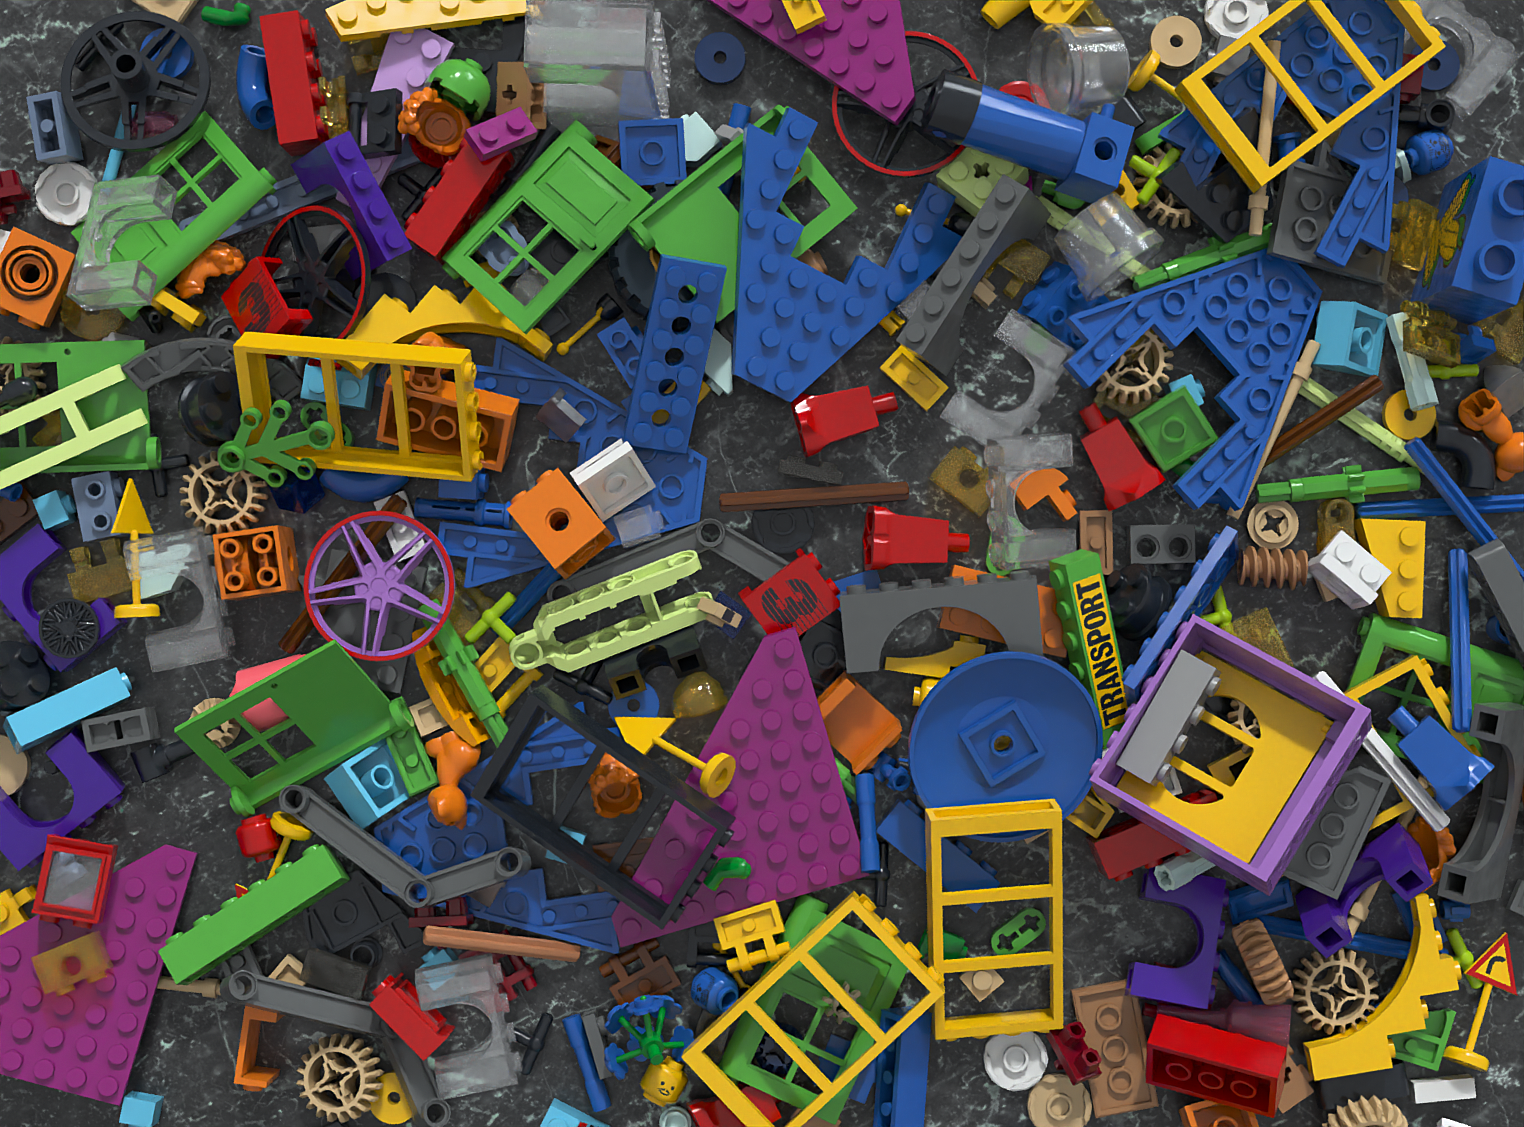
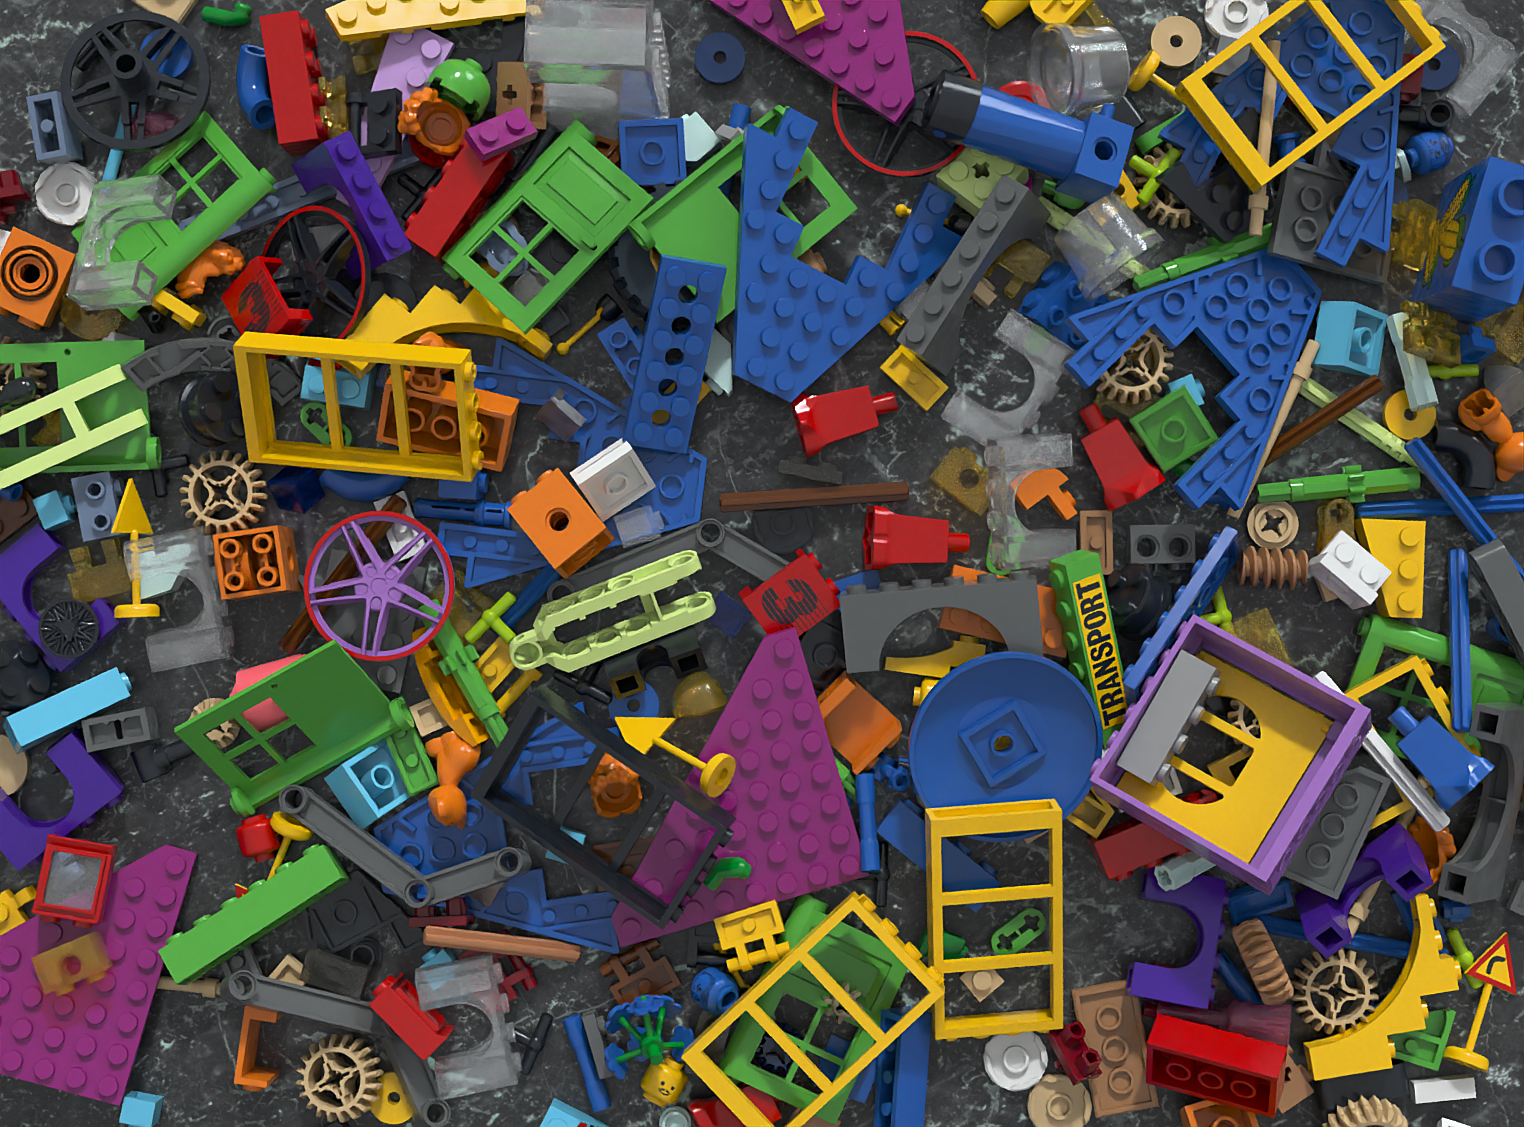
(273, 447): bright green plant -> none
(718, 613): tan plate -> none

